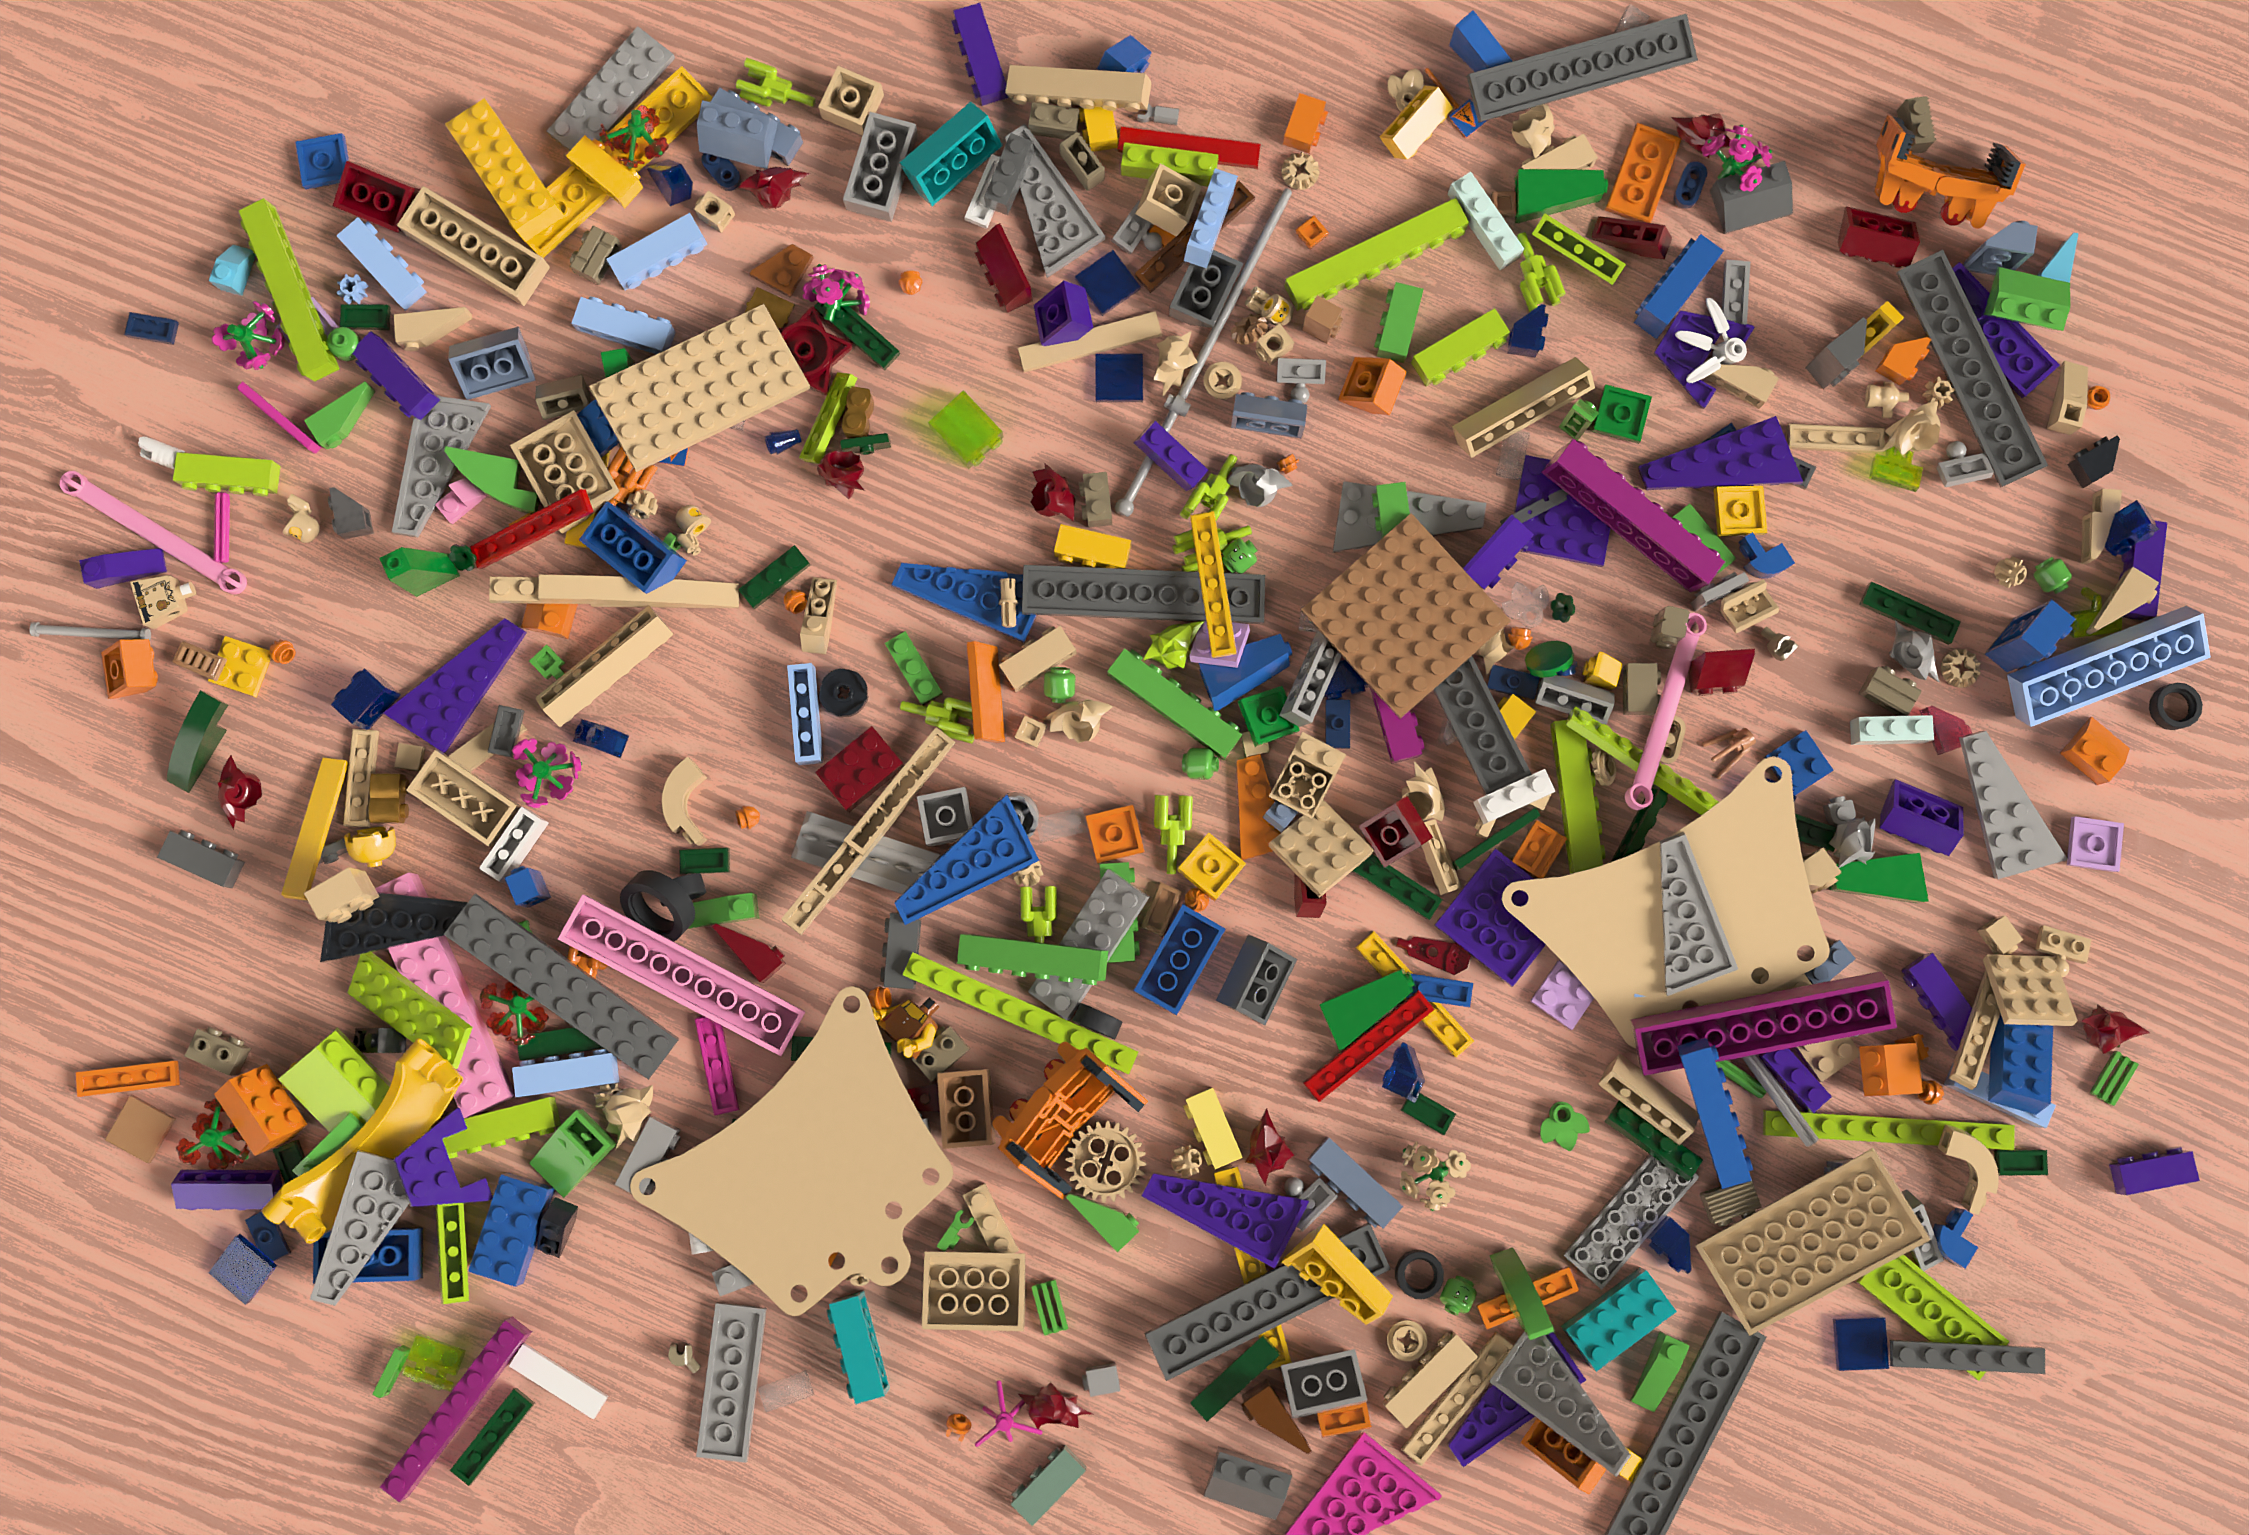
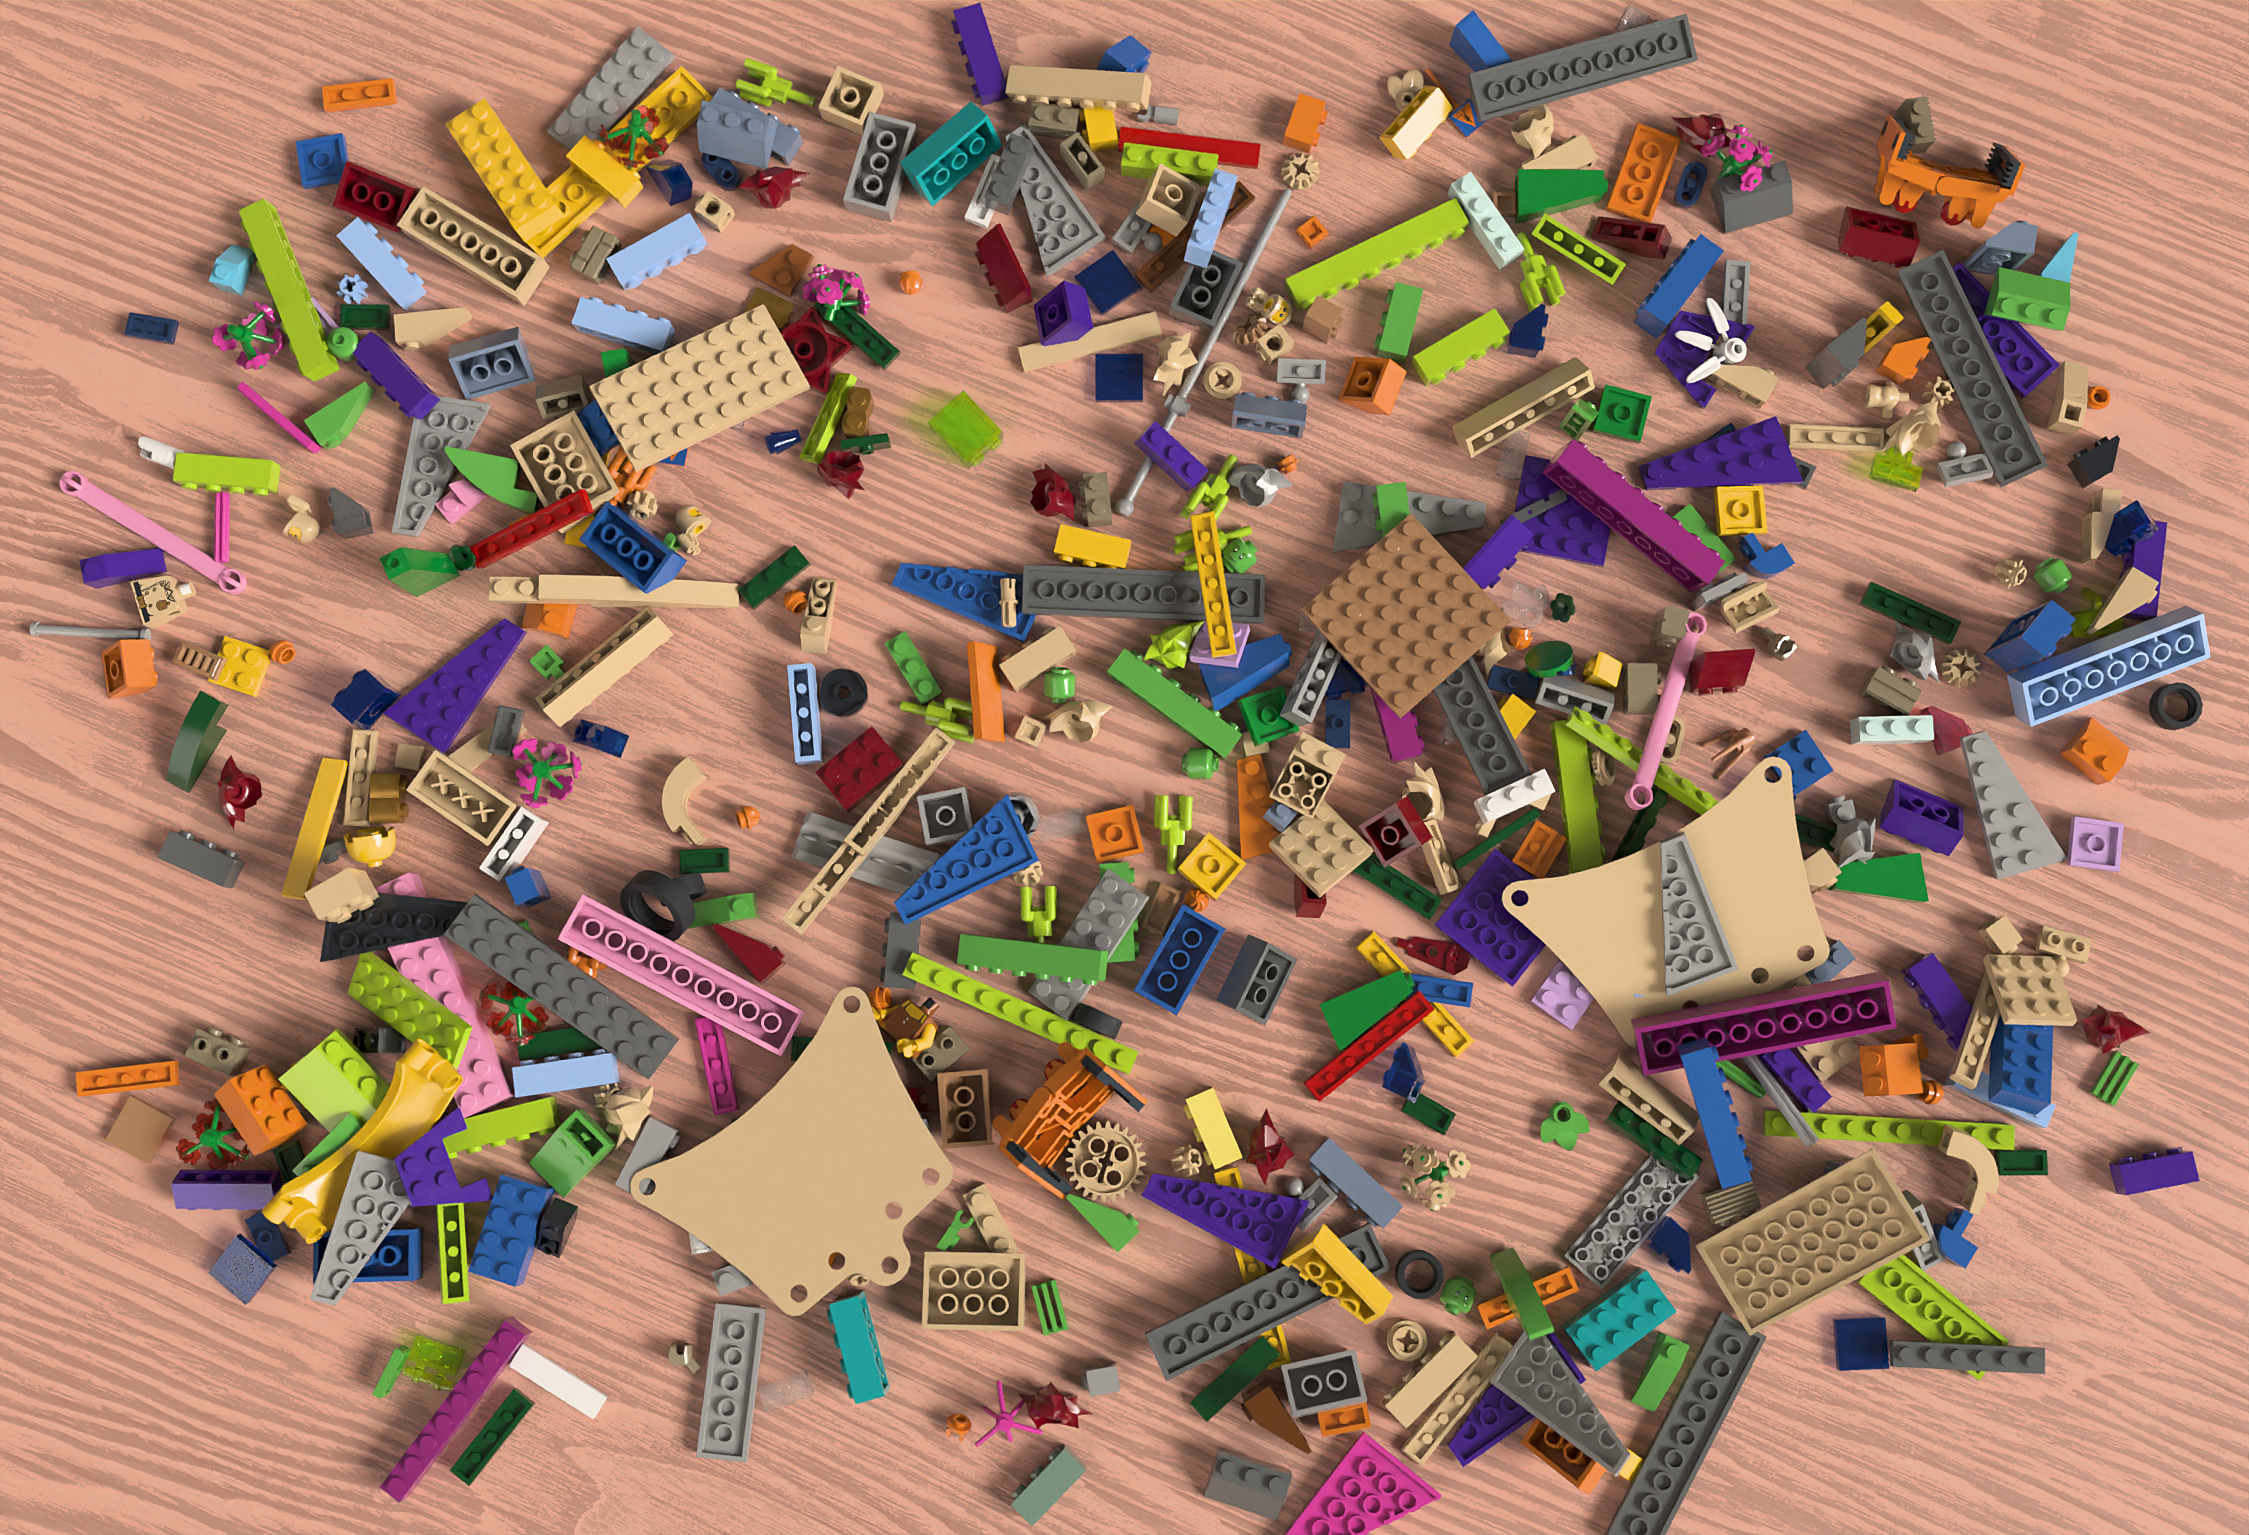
(359, 95): none -> orange plate

